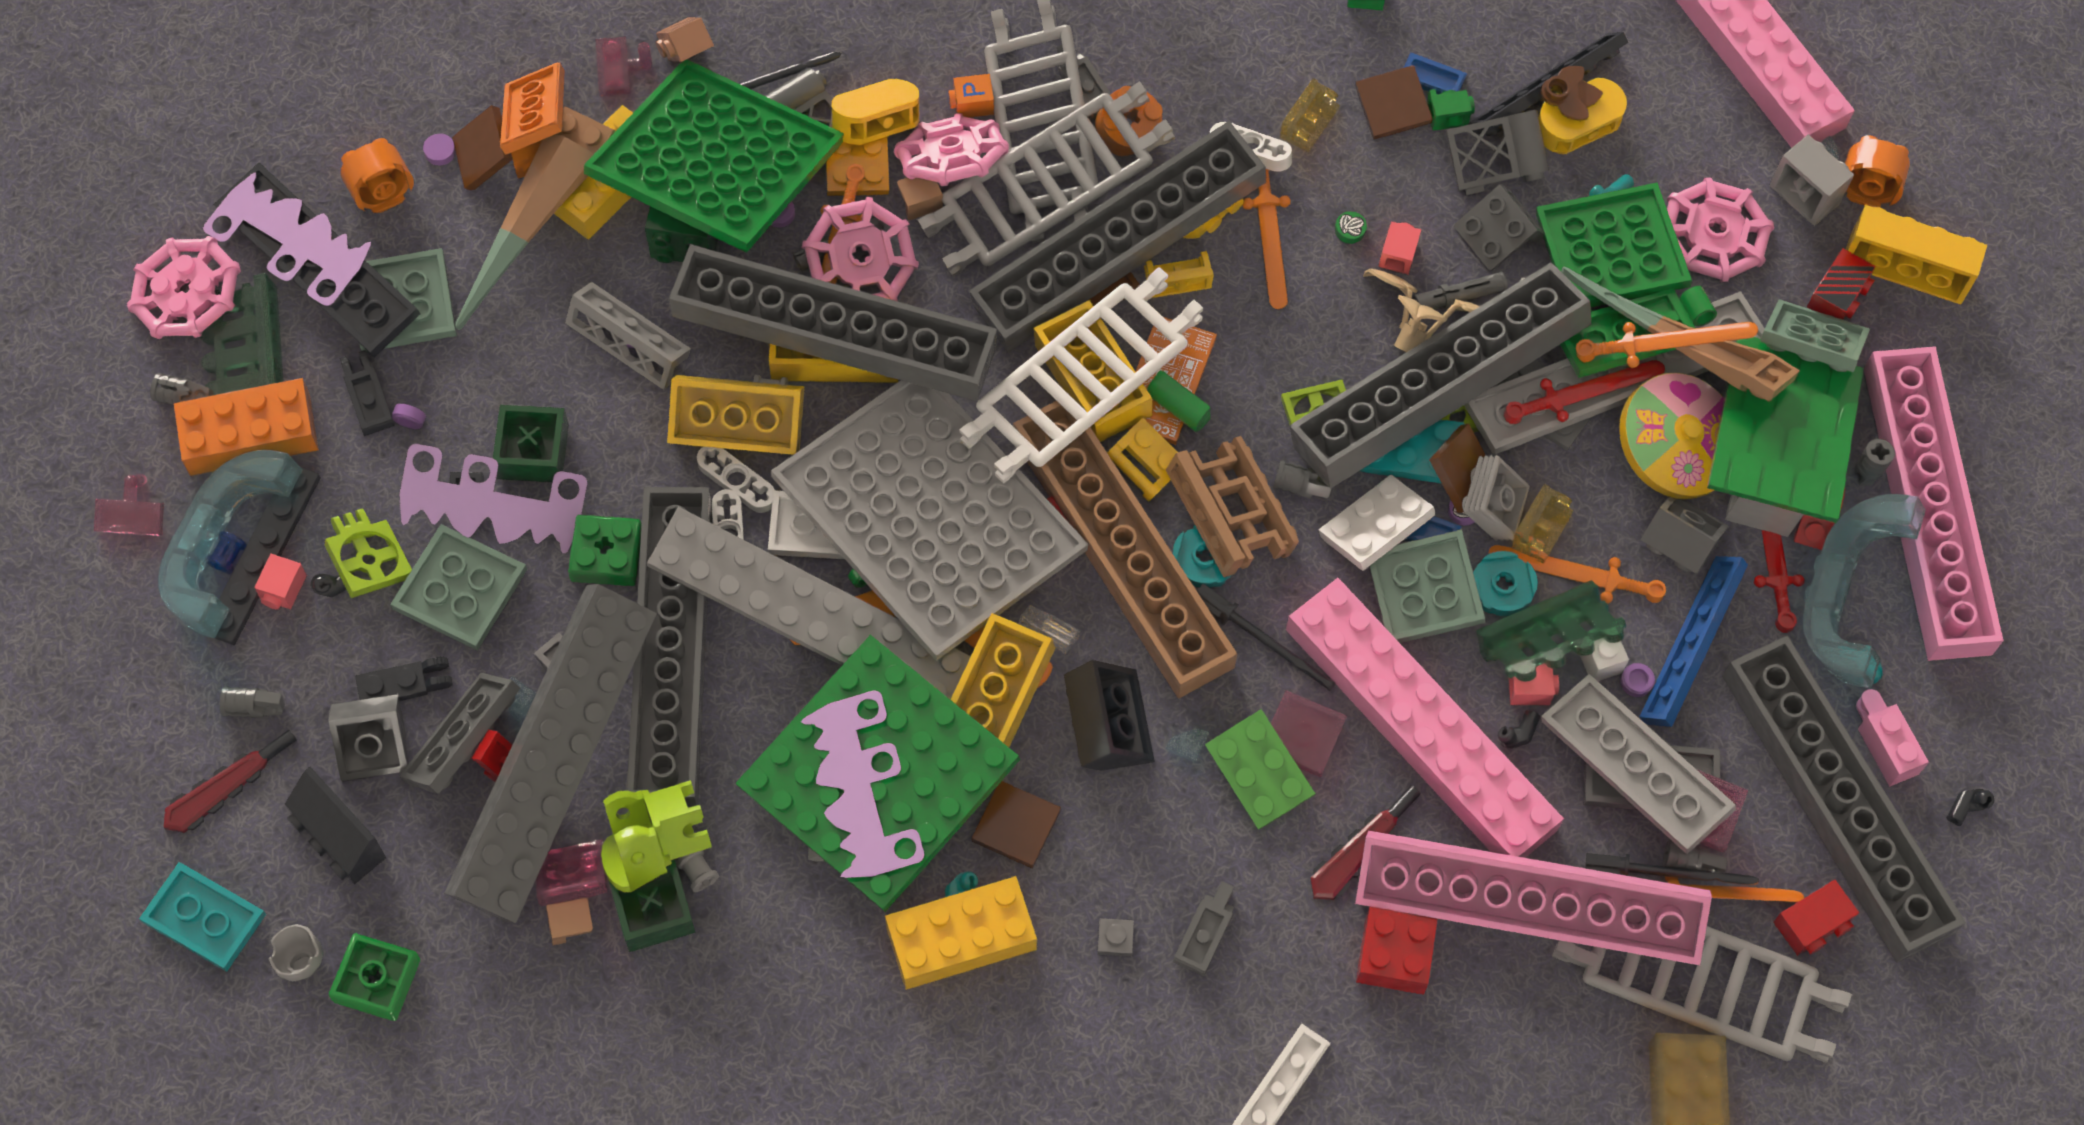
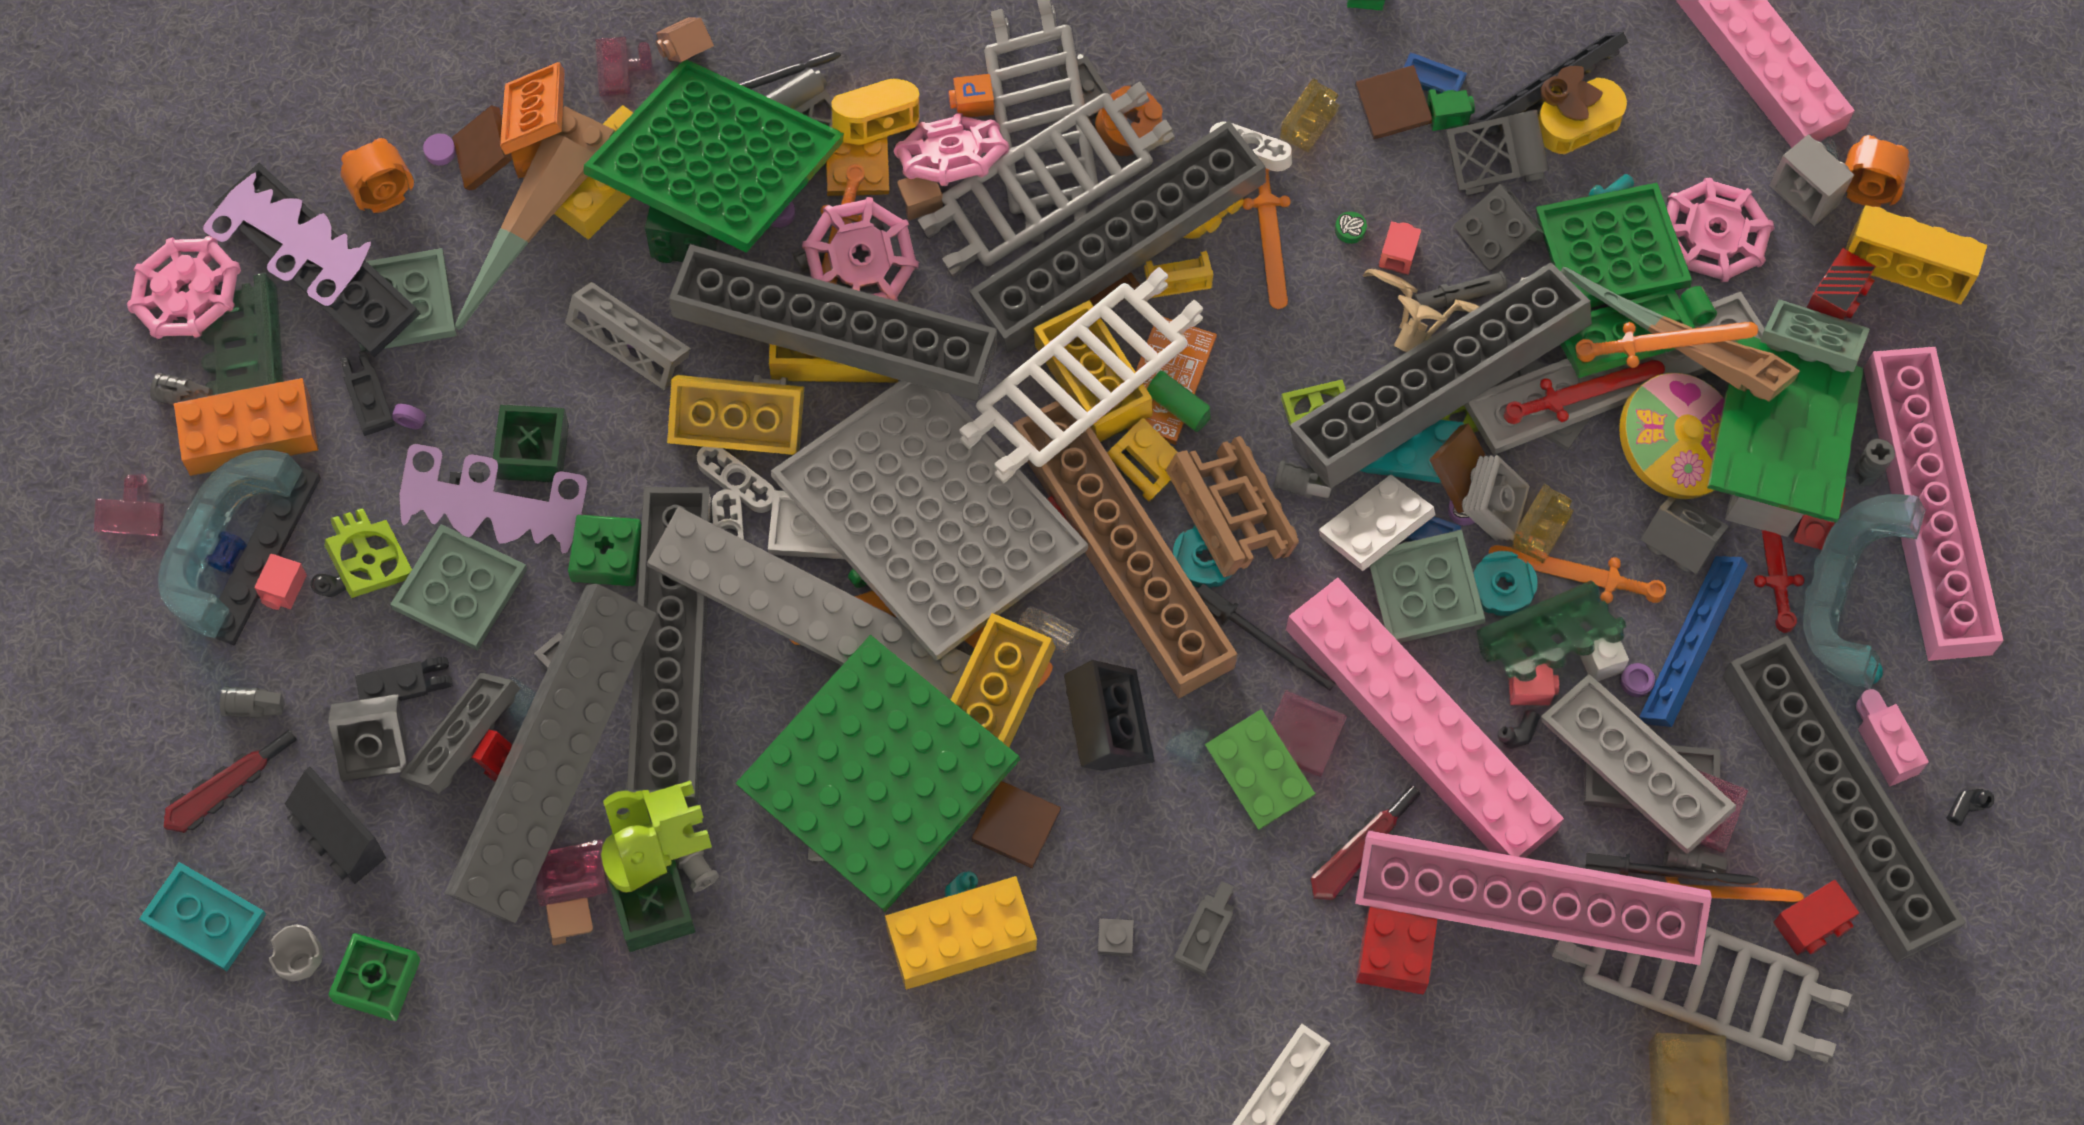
(852, 771): lavender piece -> none

